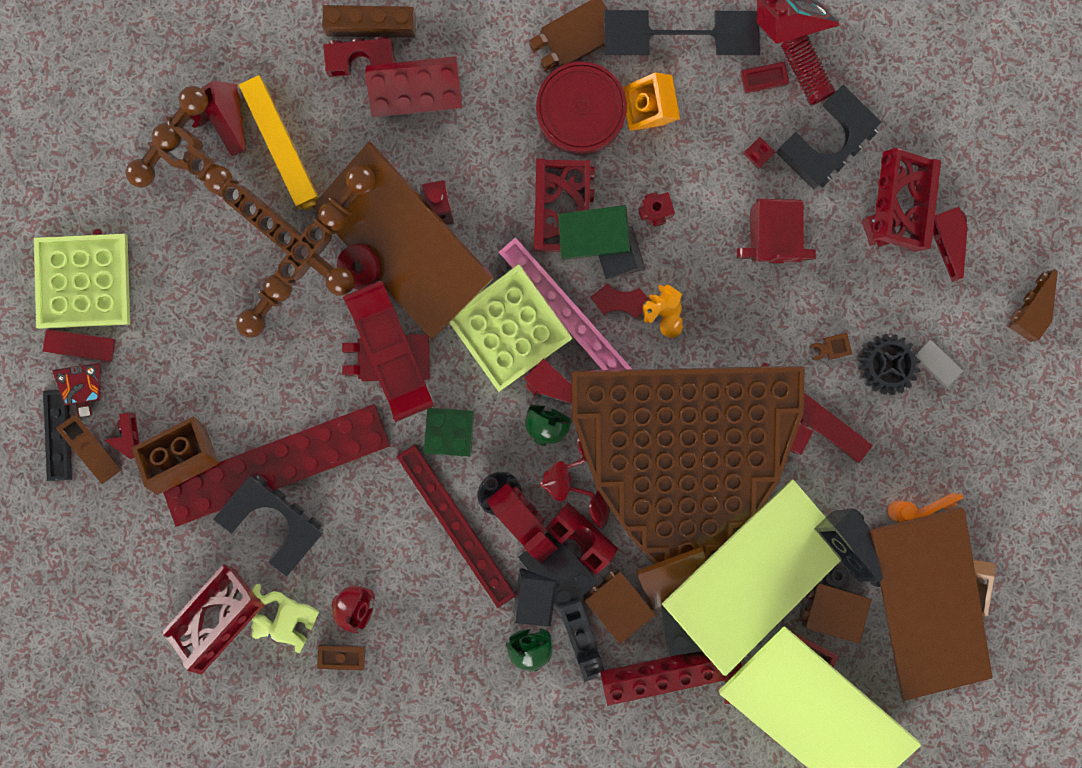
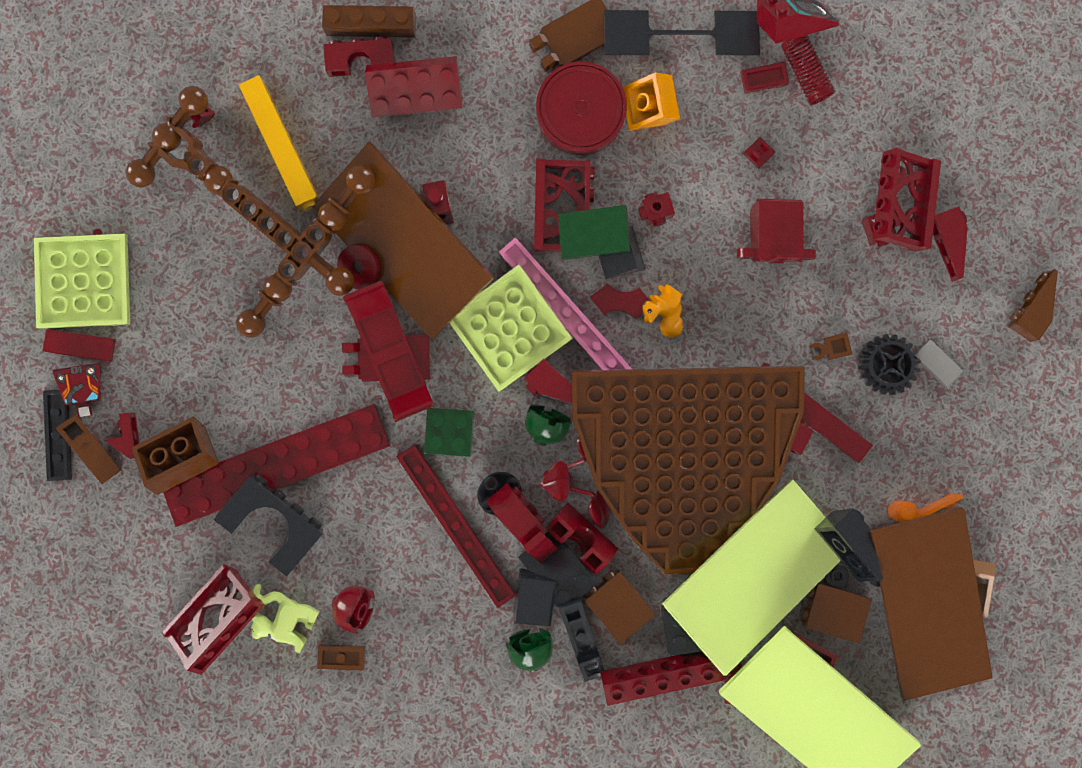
(226, 114): dark red slope -> none
(668, 575): reddish brown tile -> none
(857, 124): black arch -> none

